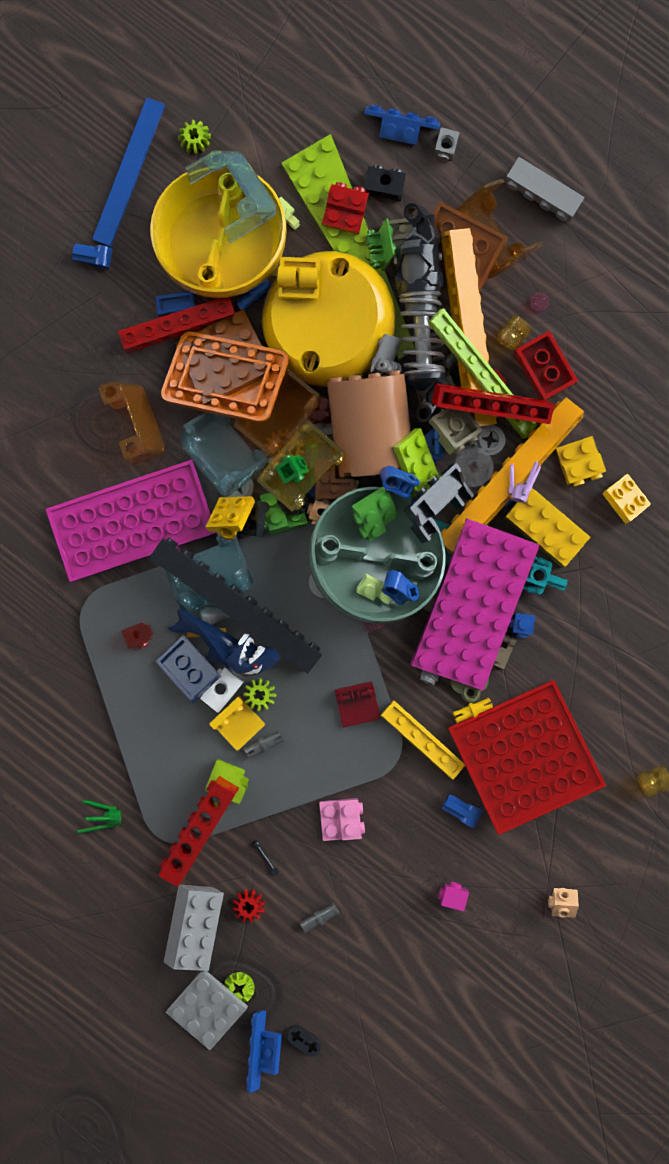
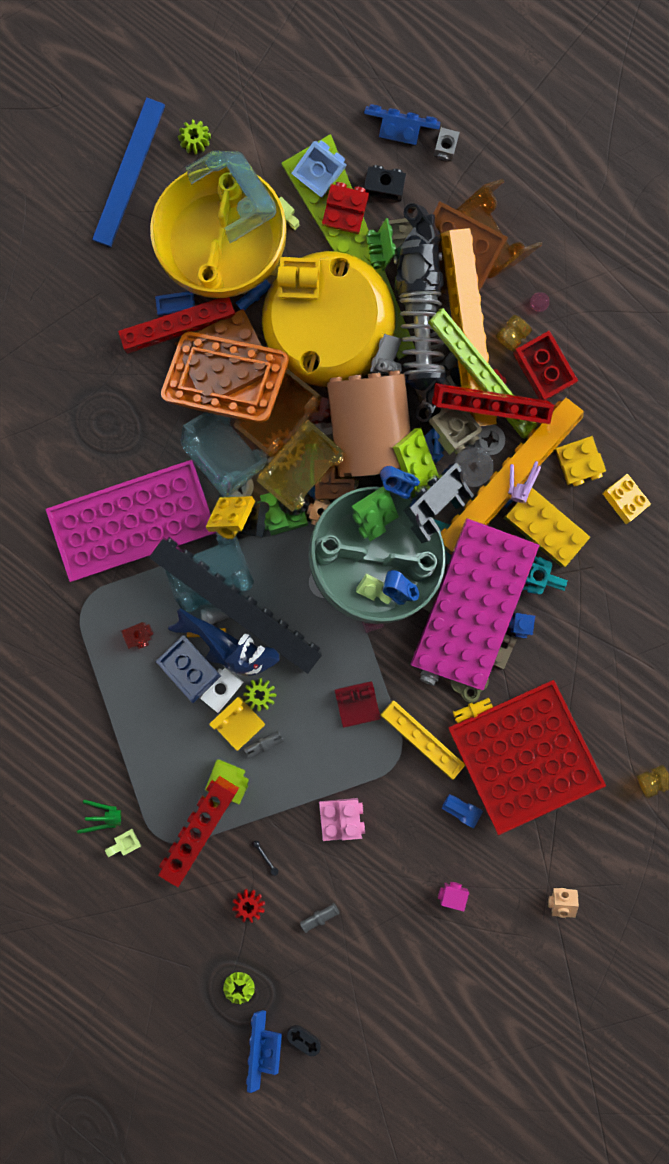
(97, 256): blue piece -> none
(125, 843): none -> yellowish green plate
(148, 438): clear orange windscreen -> none
(193, 927): light grey brick -> none
(206, 1009): light grey plate -> none
(292, 469): green brick -> none
(319, 168): none -> light blue plate
(543, 189): light grey brick -> none

